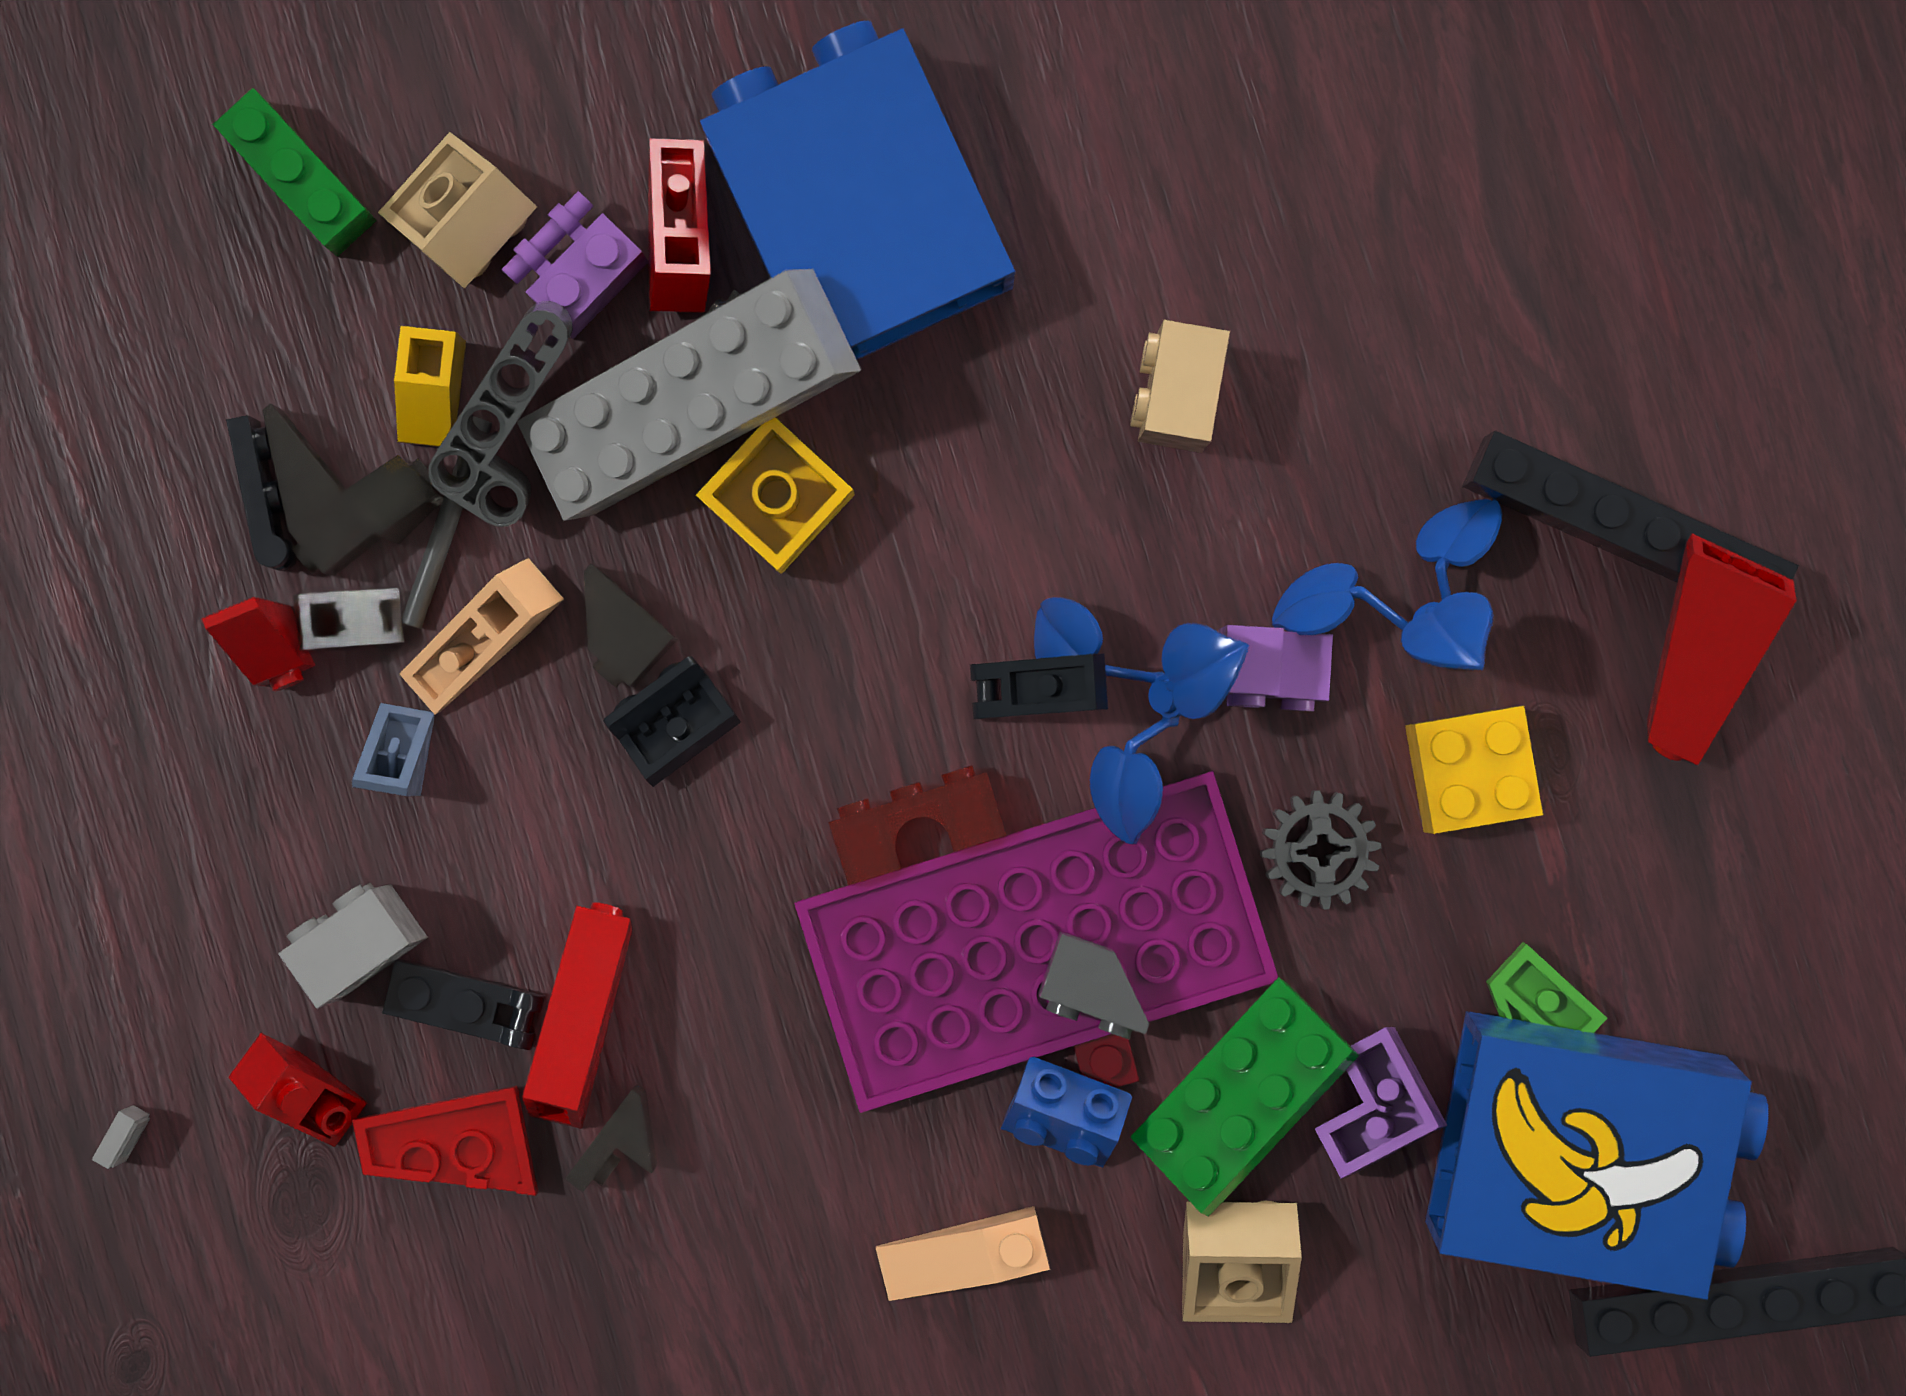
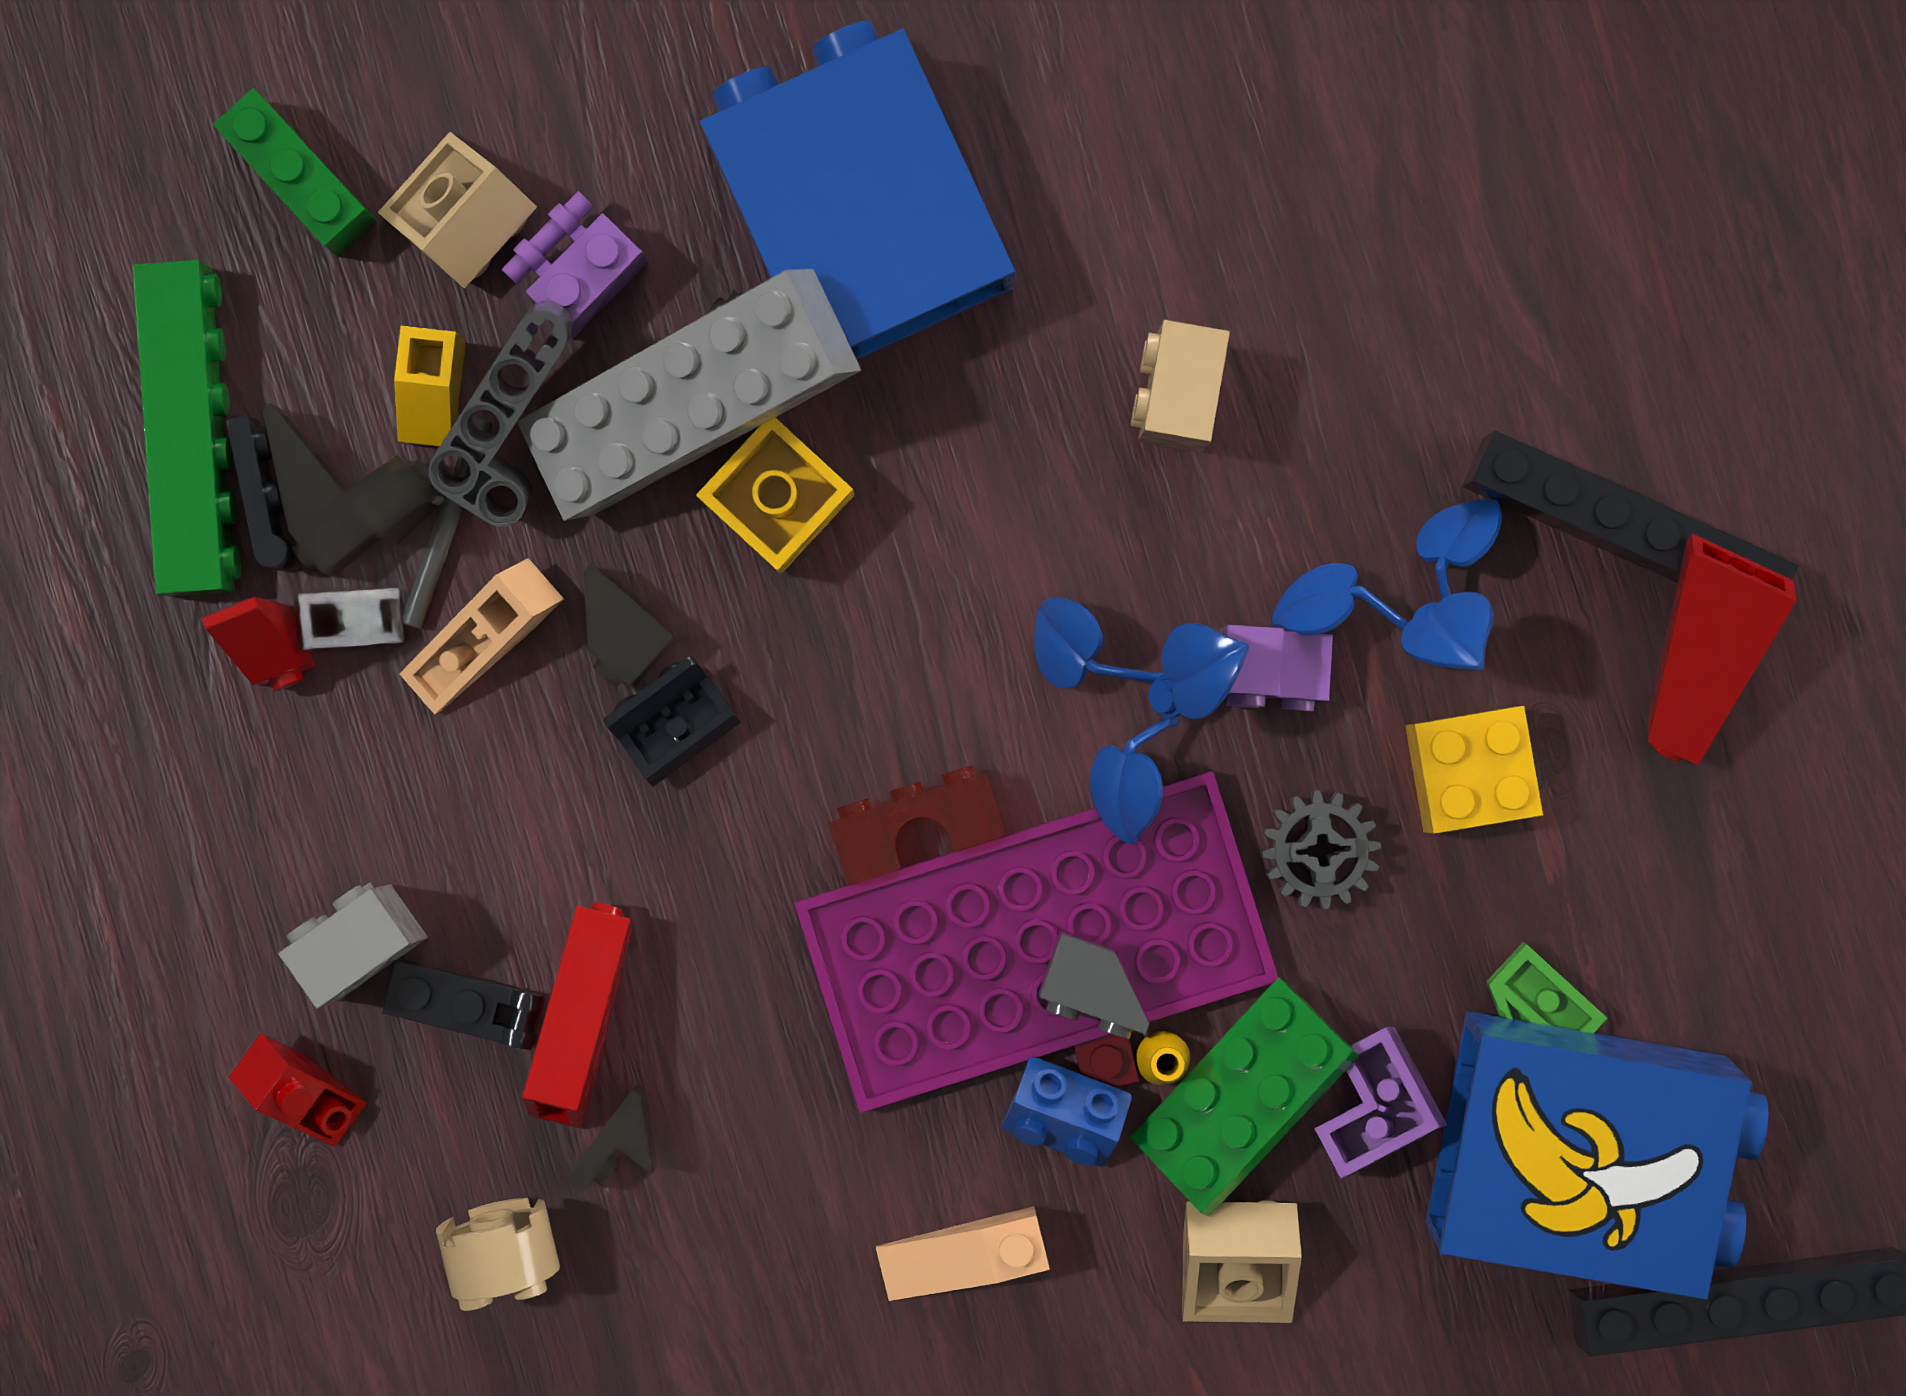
(121, 1137): light grey tile -> none
(185, 428): none -> green brick
(395, 751): sand blue slope -> none
(453, 1141): red wing -> none
(498, 1252): none -> tan brick
(678, 226): red slope -> none
(1040, 686): black plate -> none
(1156, 1045): none -> yellow cone

